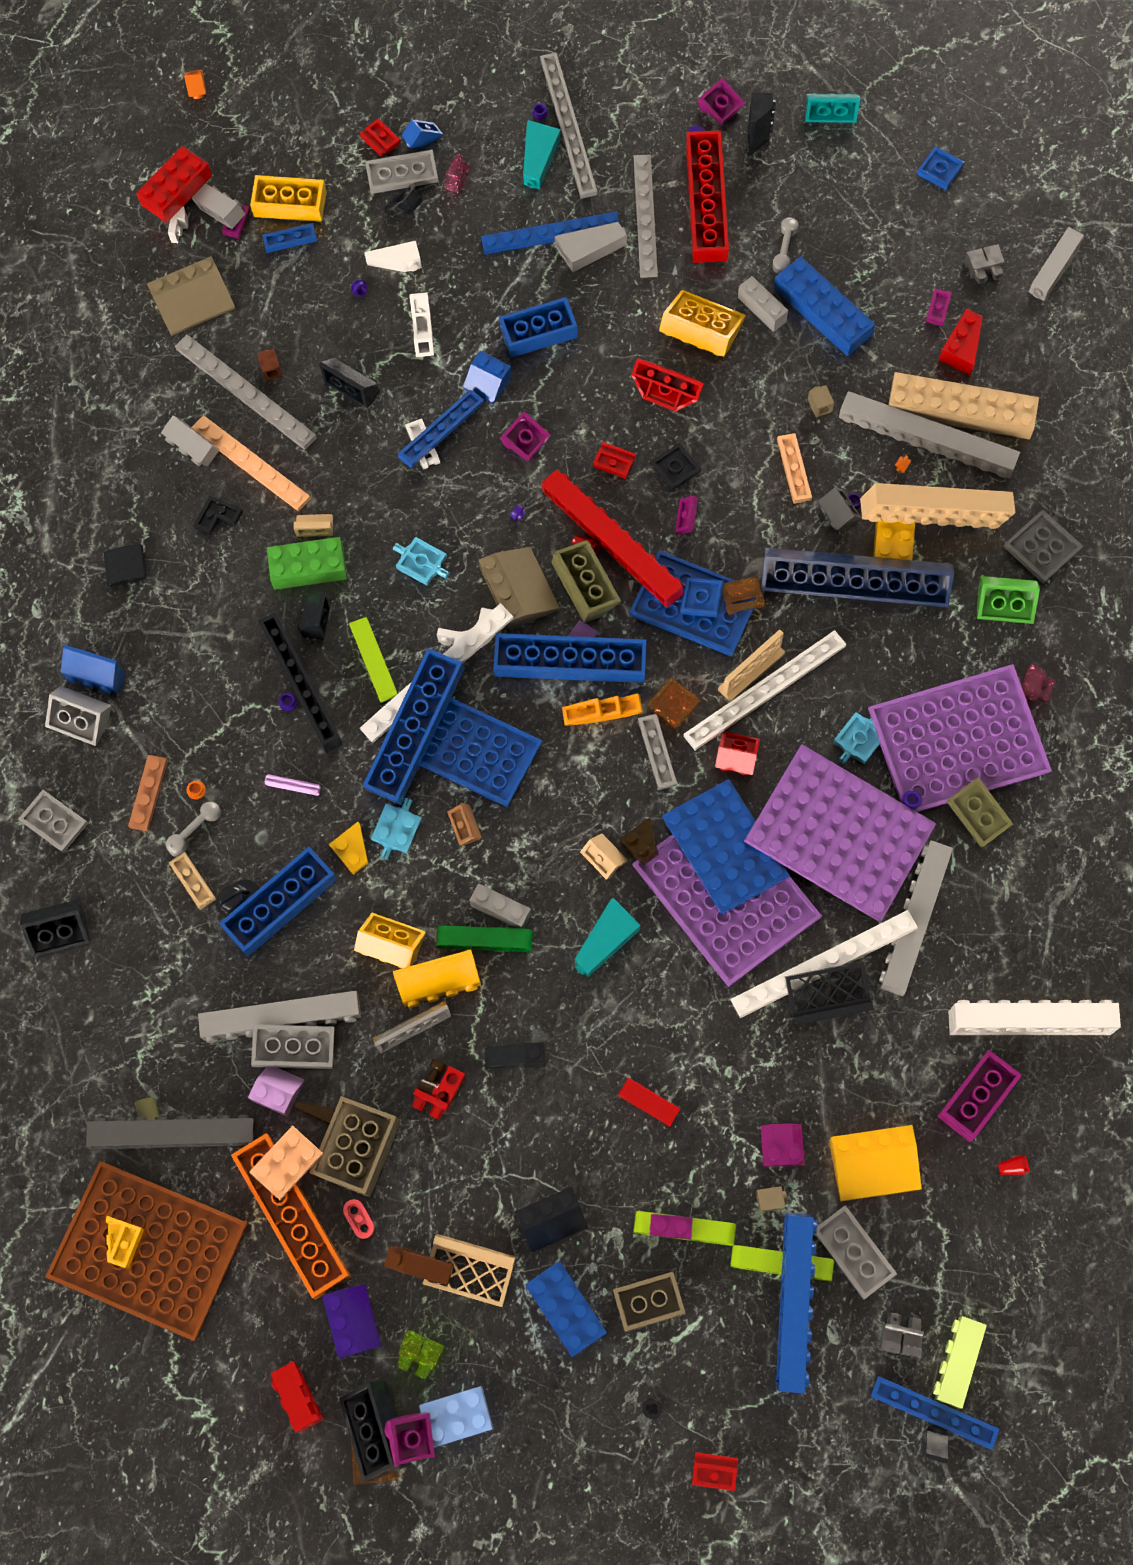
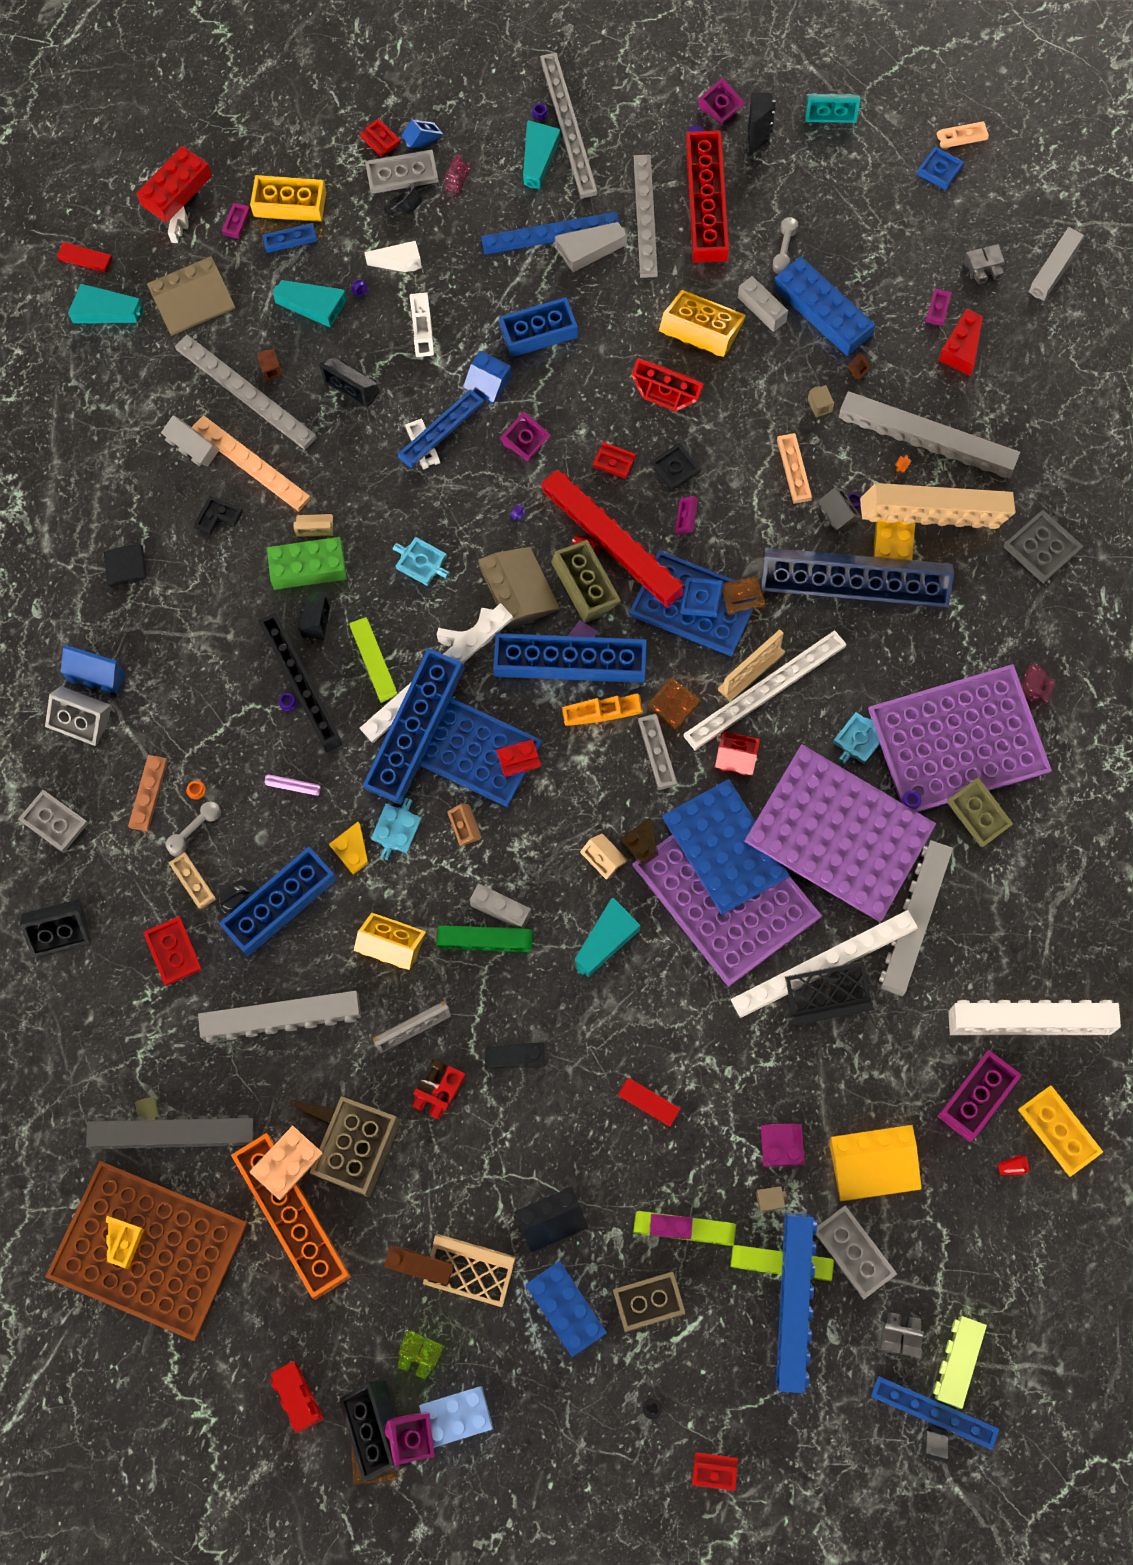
(84, 257): none -> red tile
(104, 306): none -> teal slope
(172, 951): none -> red plate
(195, 84): orange slope -> none
(219, 205): light grey brick -> none
(276, 1090): lavender slope -> none
(292, 1046): light grey slope -> none
(311, 301): none -> teal slope
(351, 1321): dark purple slope -> none
(359, 1219): coral plate -> none
(437, 979): yellow slope -> none
(518, 758): none -> red plate
(859, 366): none -> reddish brown plate
(962, 135): none -> light nougat plate
(965, 405): tan brick -> none
(1007, 599): bright green slope -> none
(1060, 1131): none -> yellow plate

